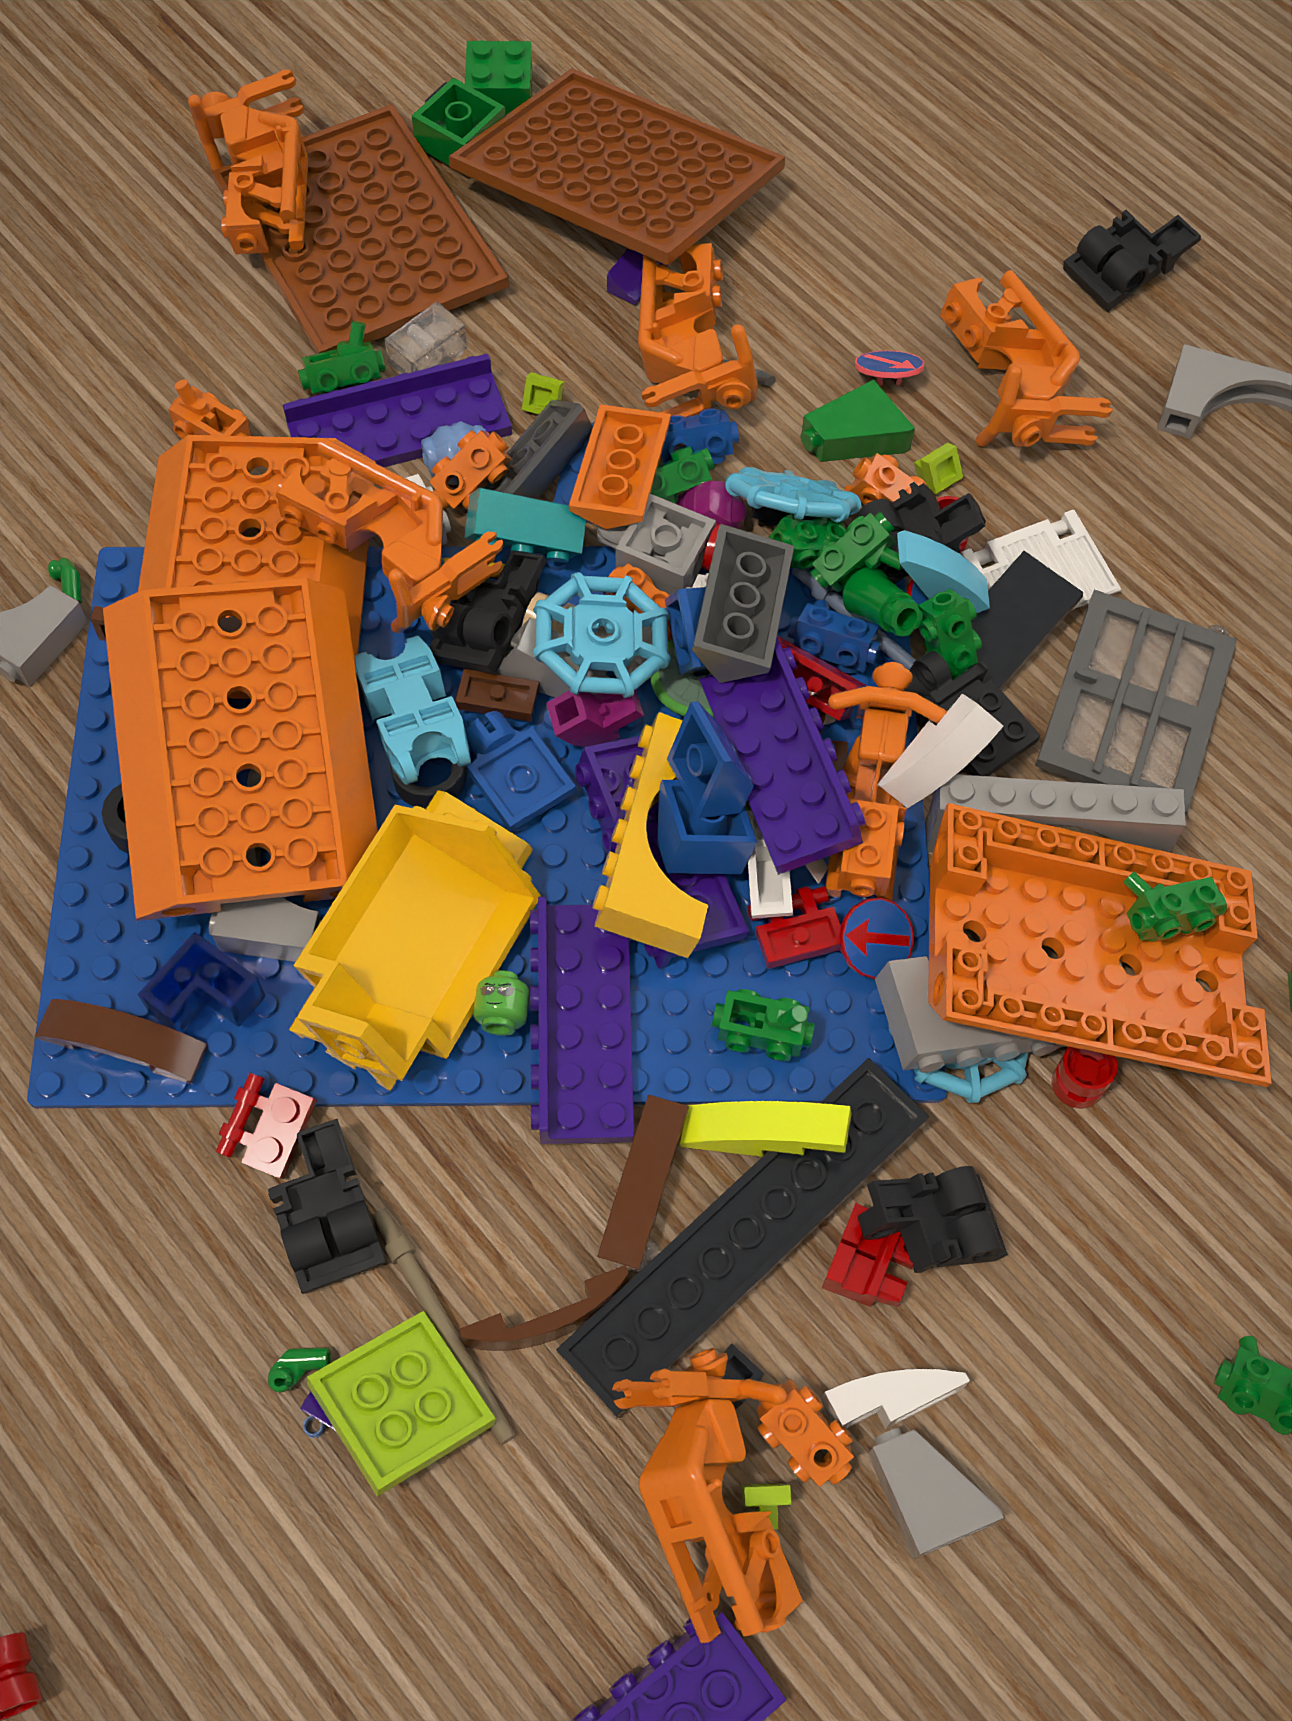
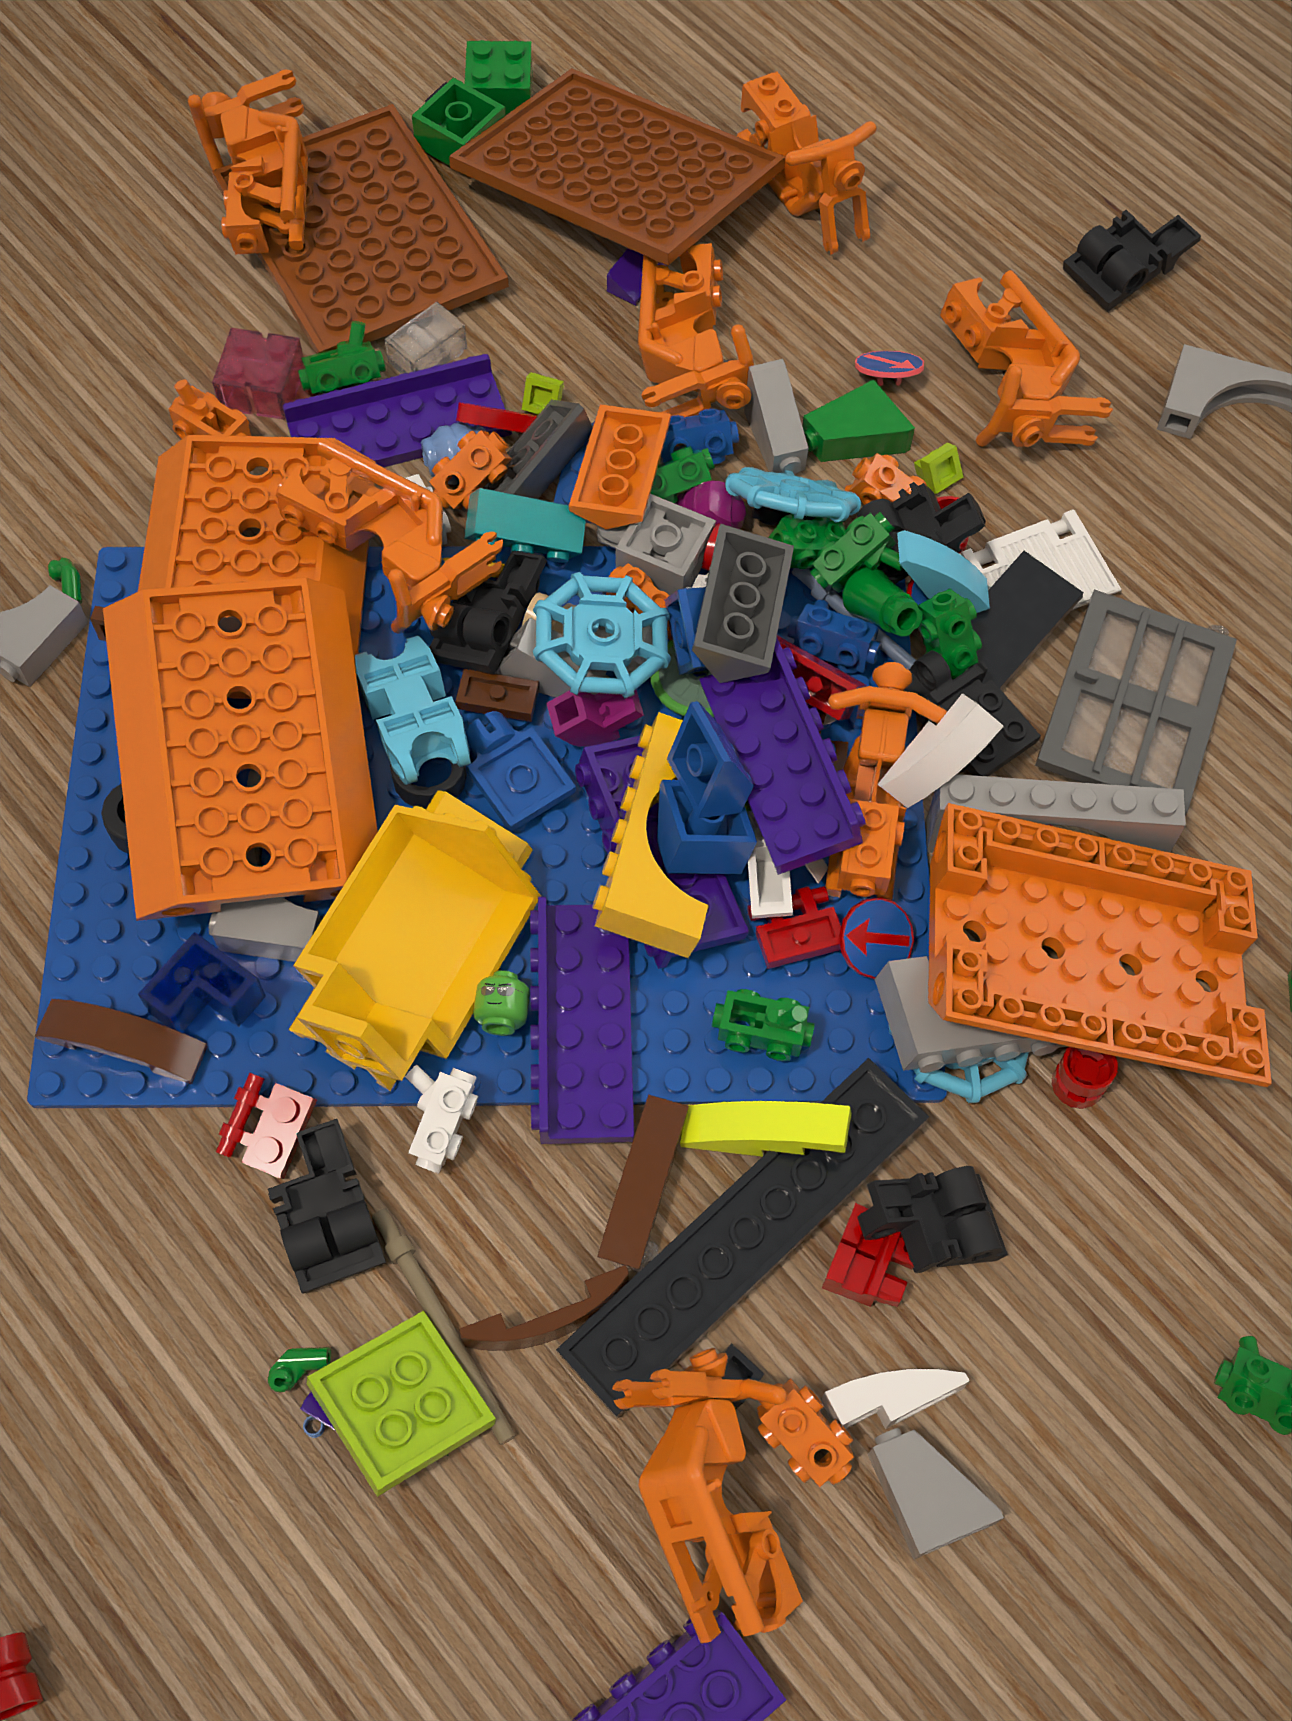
(263, 365): none -> clear pink piece
(444, 1107): none -> white brick
(494, 417): none -> red beam
(766, 1498): lime tile -> none
(775, 418): none -> light grey slope
(815, 170): none -> orange piece
(1173, 909): green brick -> none

